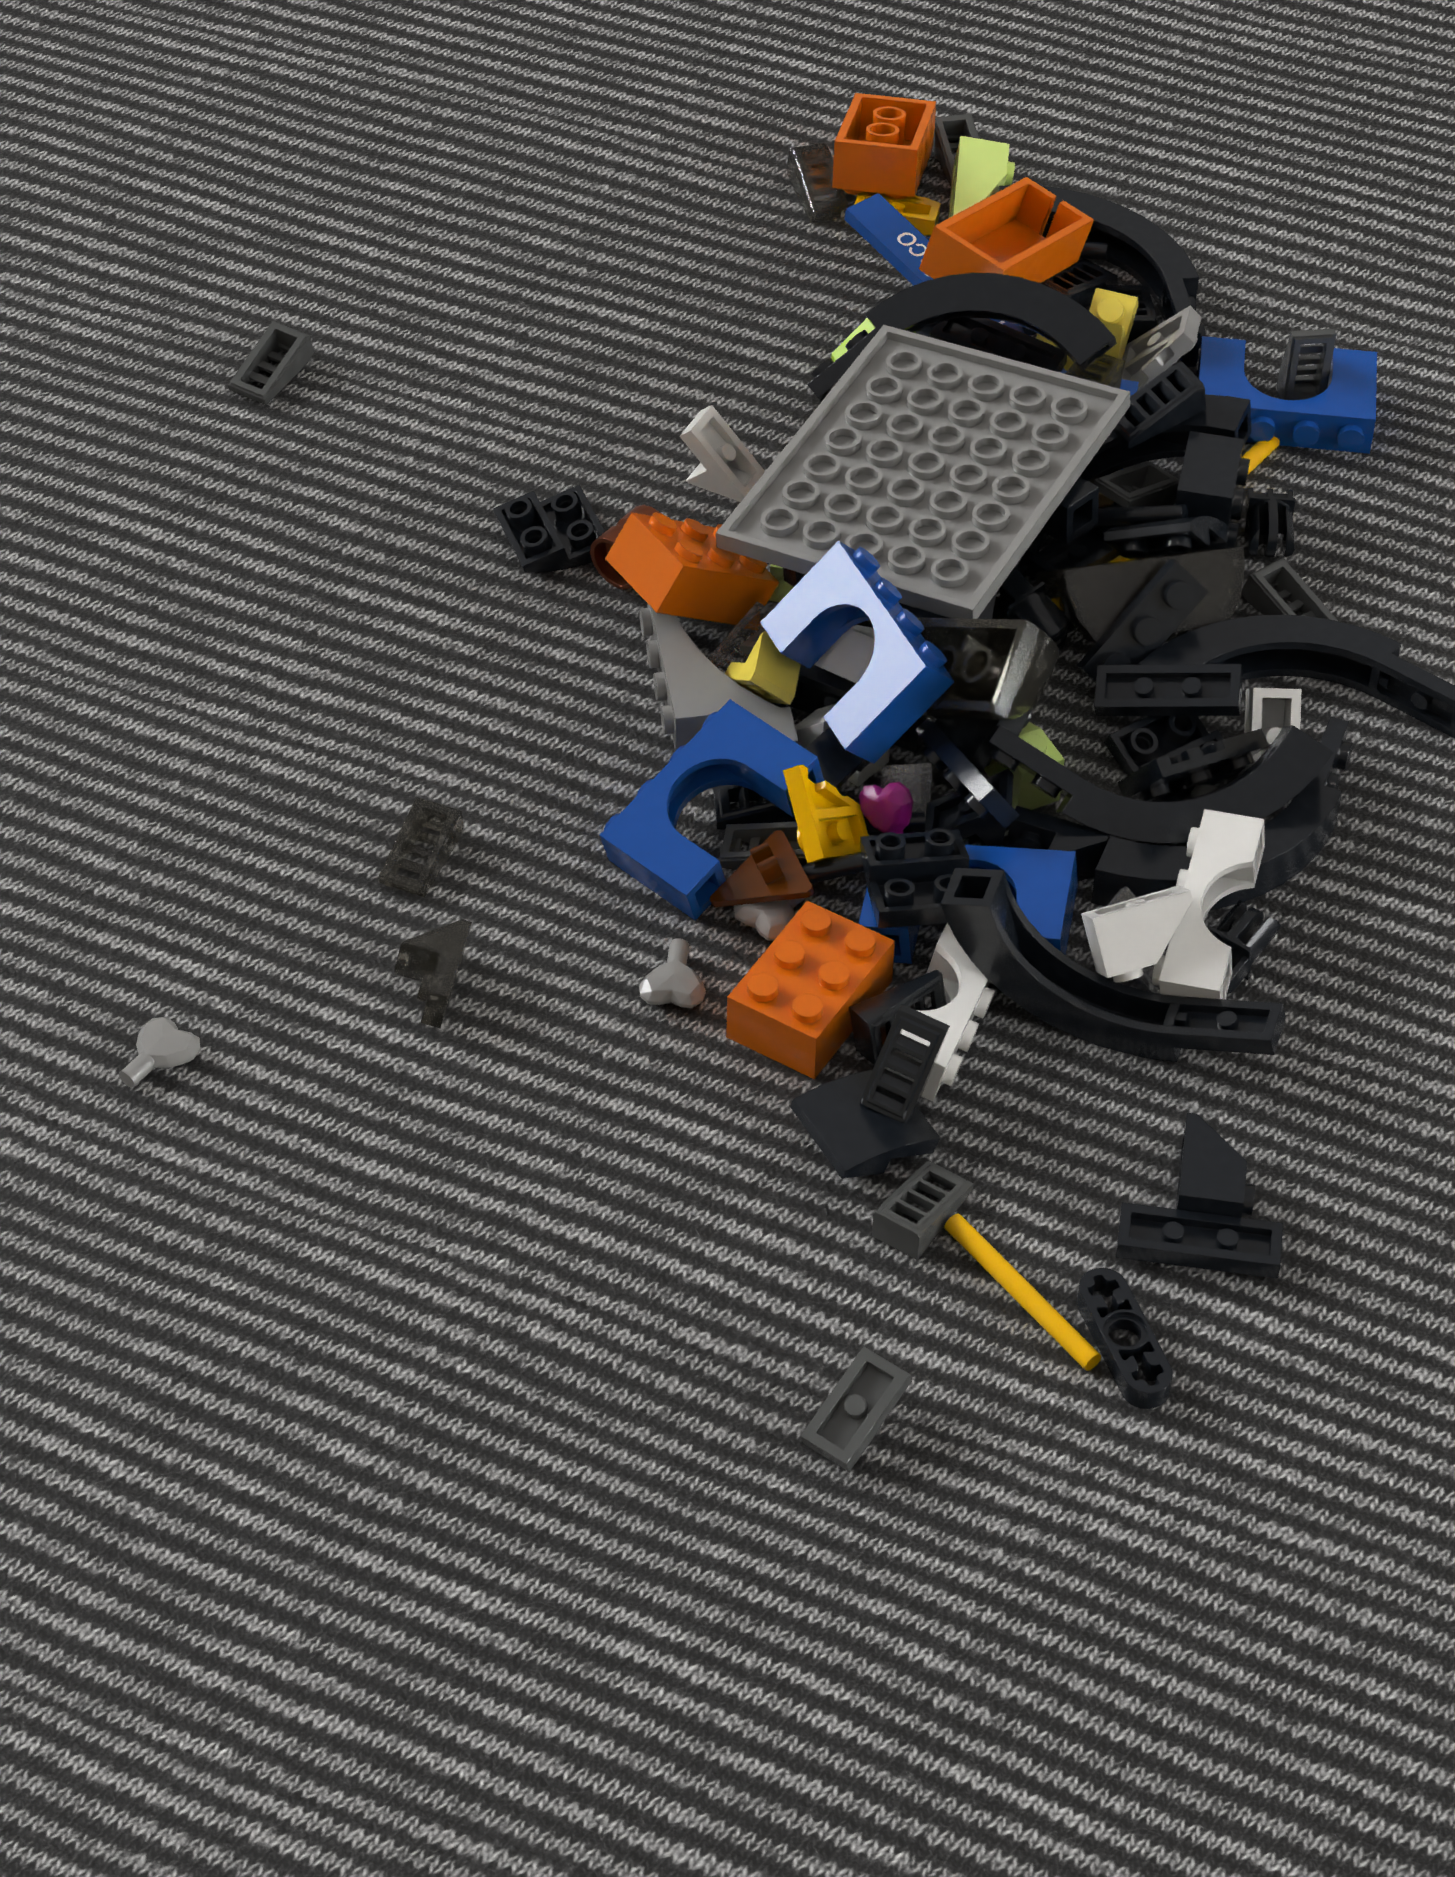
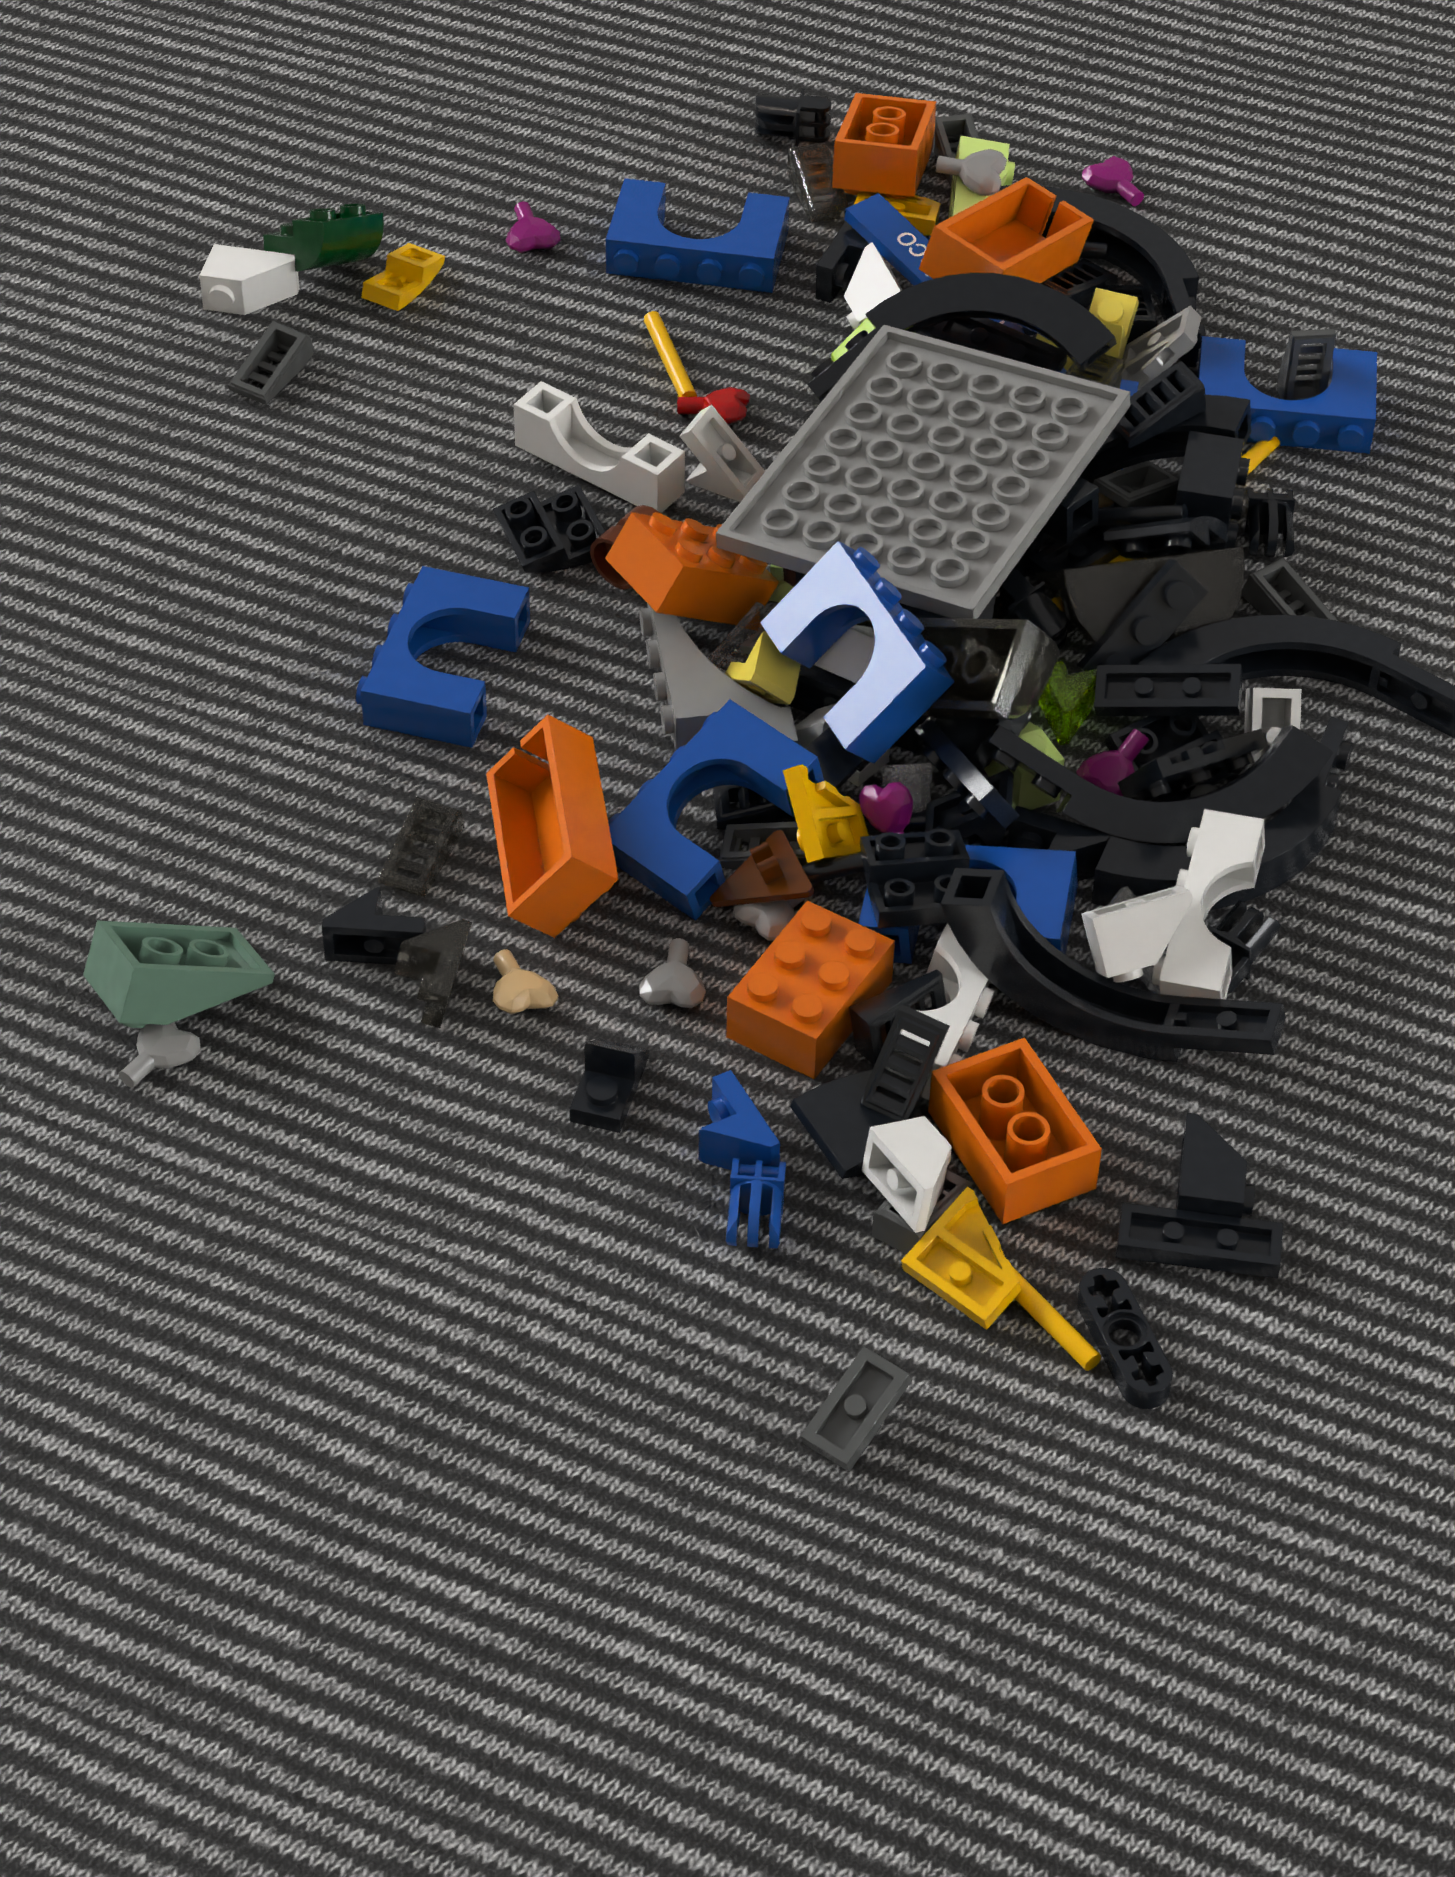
(170, 970): none -> sand green slope
(246, 279): none -> white slope
(329, 237): none -> dark green brick
(366, 935): none -> black slope
(404, 278): none -> yellow slope
(437, 611): none -> blue arch
(520, 988): none -> tan rock
(530, 231): none -> magenta rock
(551, 827): none -> orange piece
(555, 430): none -> white arch
(608, 1084): none -> black slope
(669, 355): none -> yellow bar
(728, 402): none -> red rock
(736, 1128): none -> blue slope
(739, 259): none -> blue arch
(756, 1192): none -> blue arm
(793, 117): none -> black arm
(838, 263): none -> black slope
(869, 285): none -> white slope
(908, 1167): none -> white slope
(965, 1262): none -> yellow wing
(977, 171): none -> light grey rock
(1014, 1130): none -> orange brick
(1068, 701): none -> clear neon green slope
(1110, 767): none -> magenta rock
(1113, 177): none -> magenta rock

